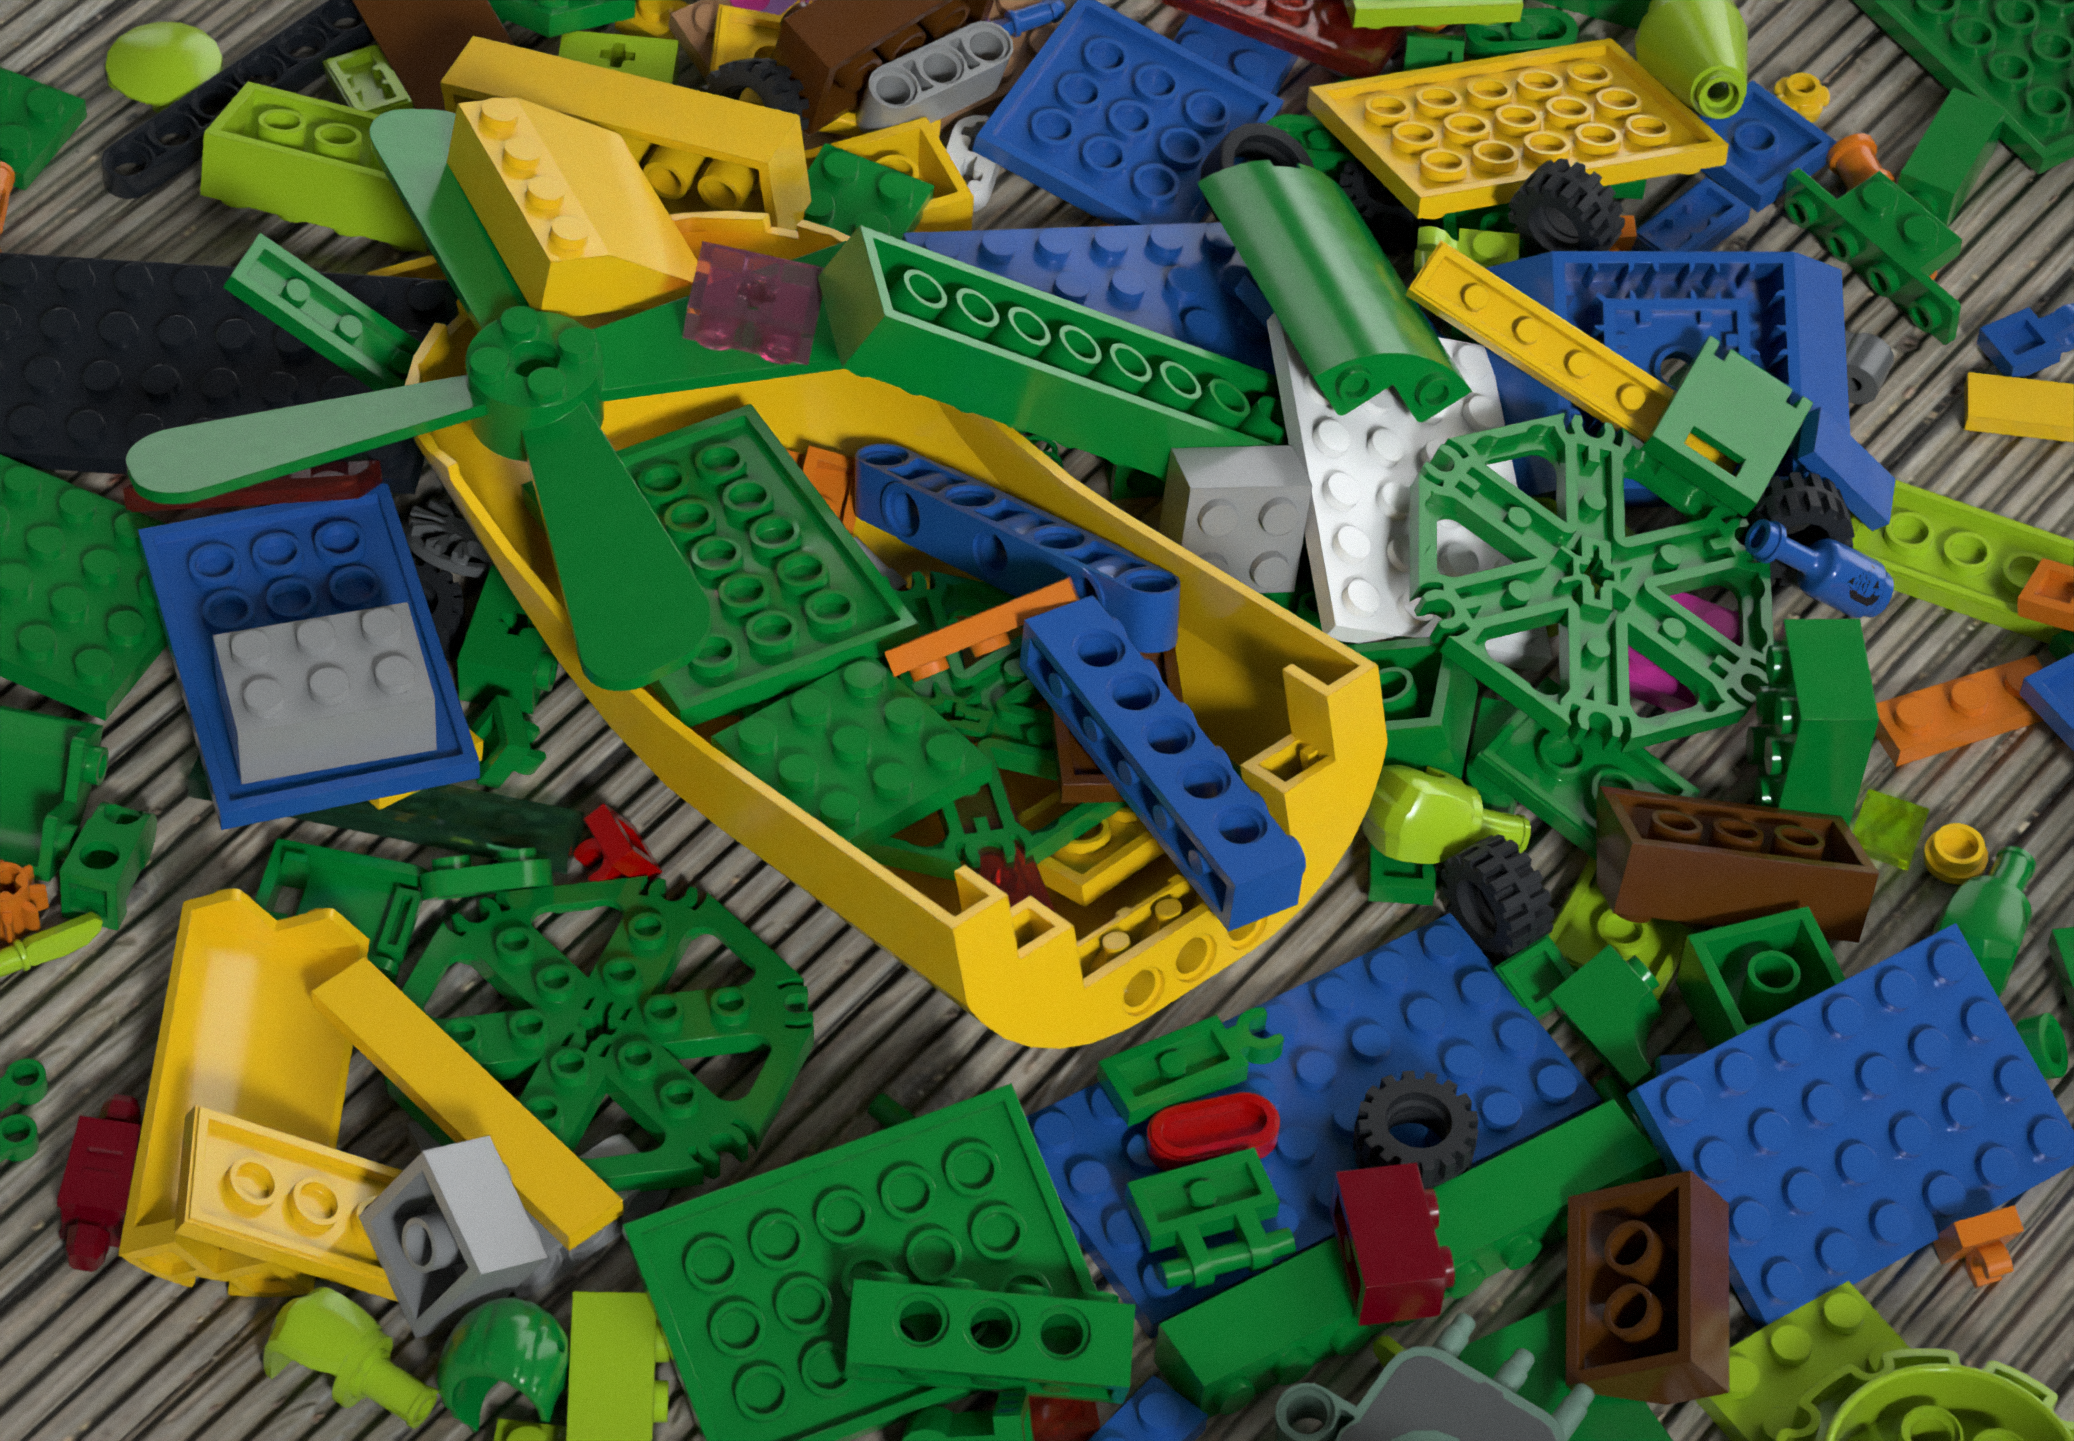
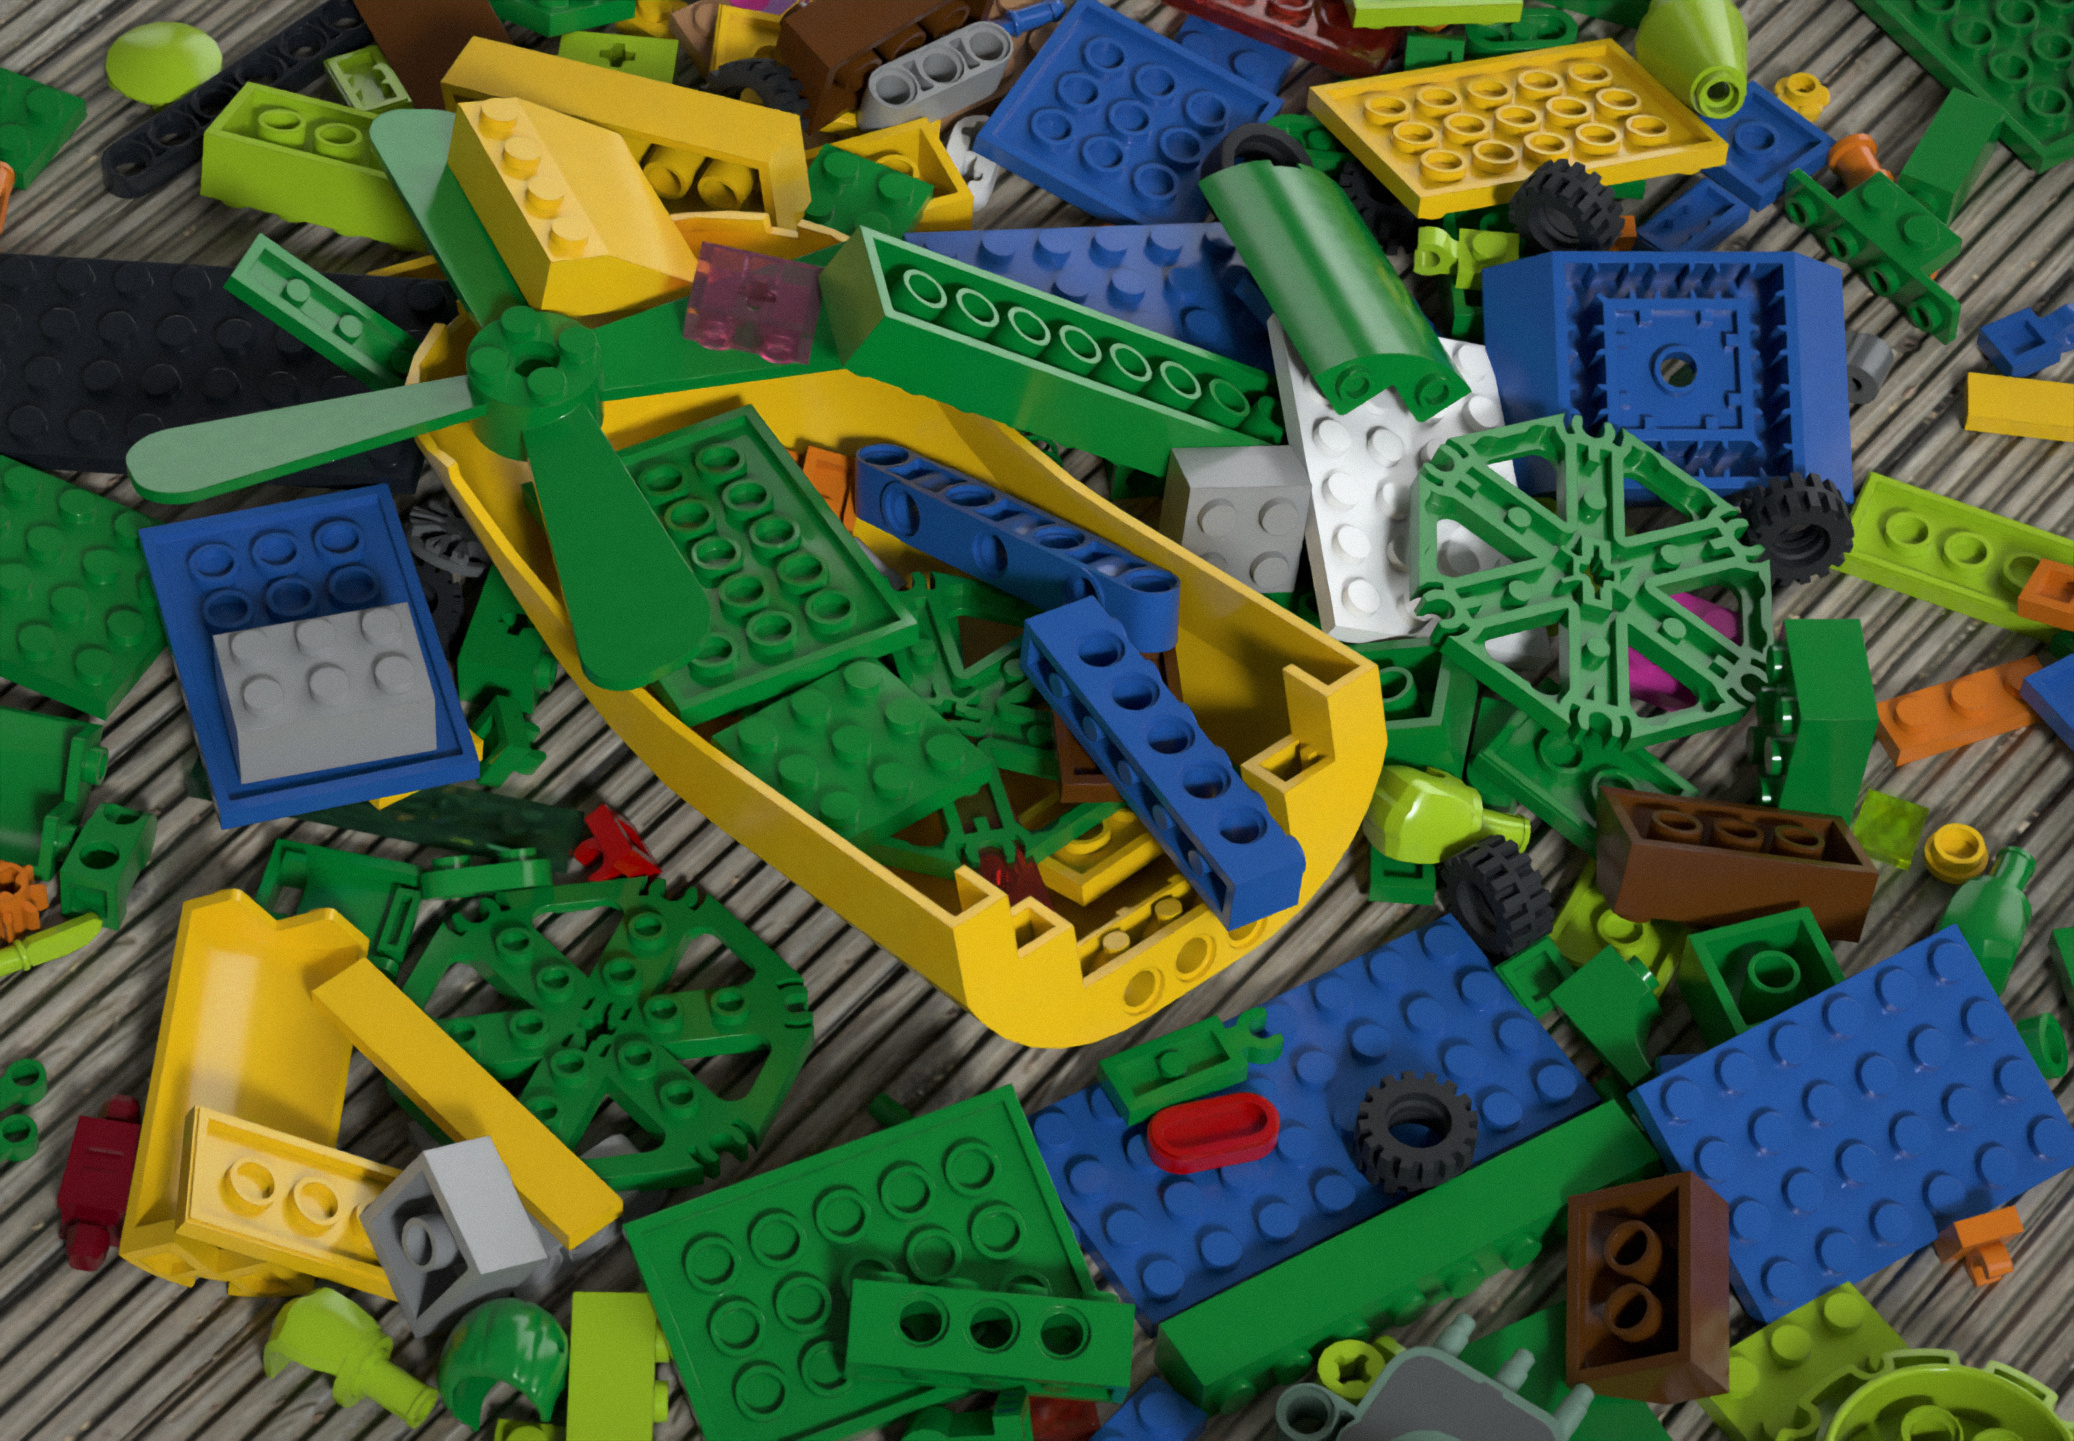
(313, 484): clear red tile -> none
(980, 632): orange plate -> none
(1204, 1201): green plate -> none
(1349, 1359): none -> lime wheel
(1390, 1243): dark red brick -> none
(1546, 346): yellow tile -> none
(1737, 413): container -> none
(1825, 569): blue piece -> none
(1836, 455): blue tile -> none

